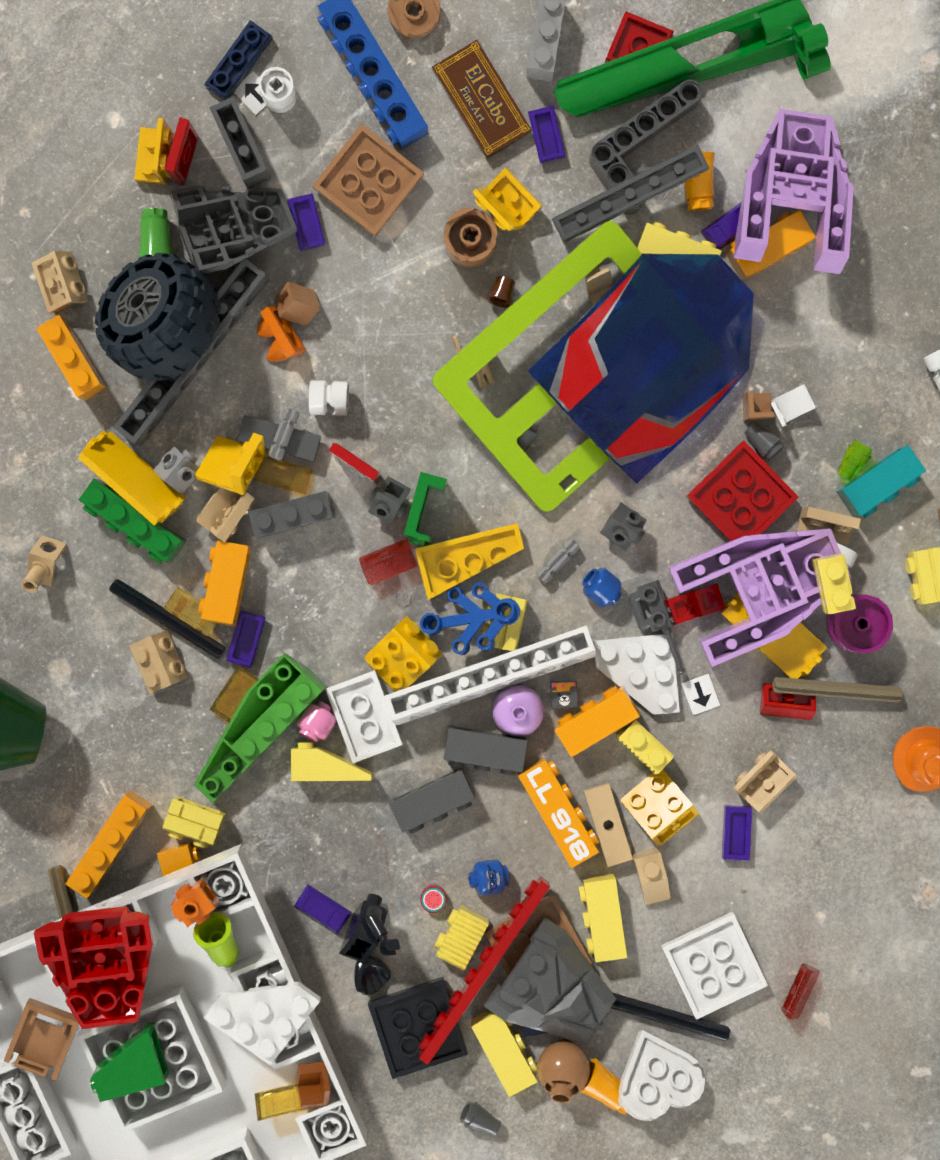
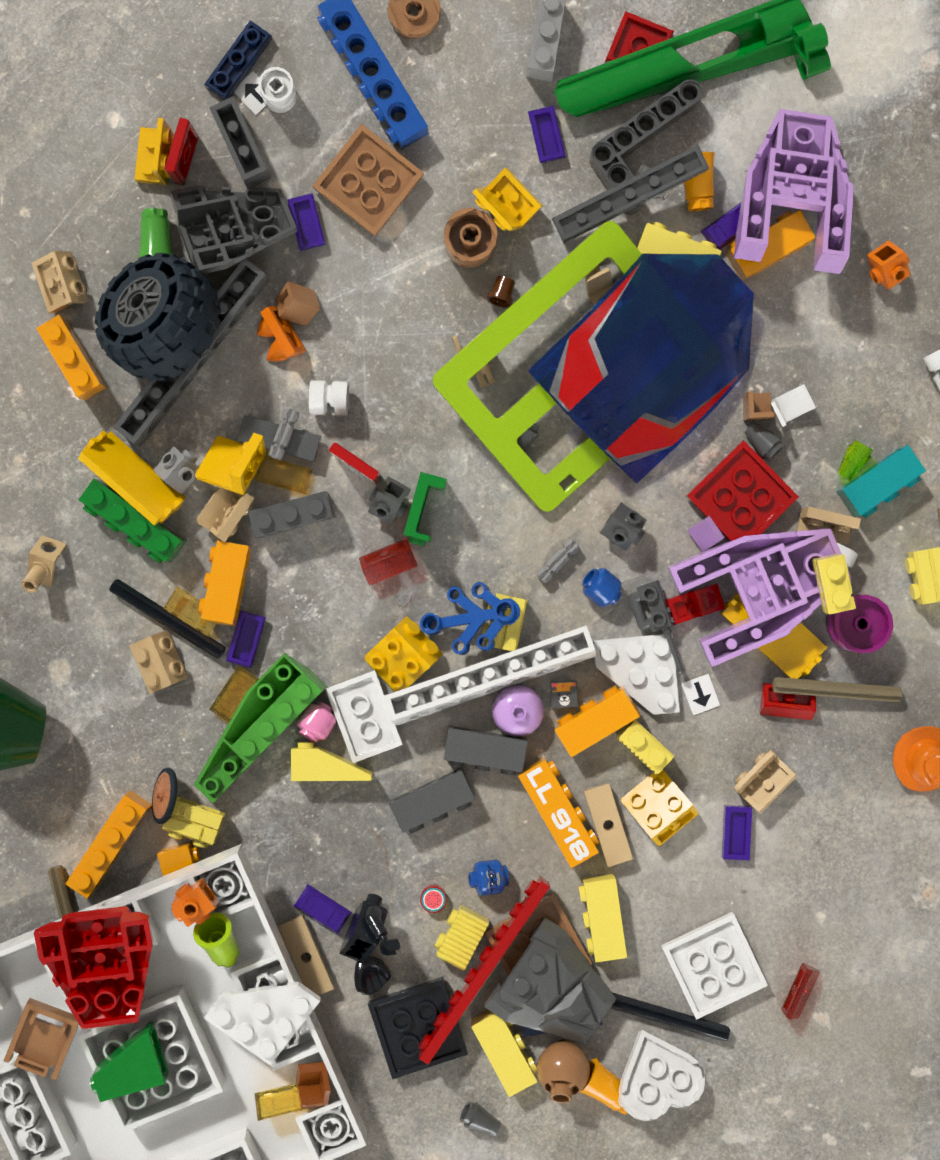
(164, 795): none -> wheel
(299, 941): none -> tan tile
(461, 558): yellow wing -> none
(481, 99): reddish brown tile -> none
(651, 875): tan slope -> none
(705, 533): none -> lavender tile
(888, 265): none -> orange brick

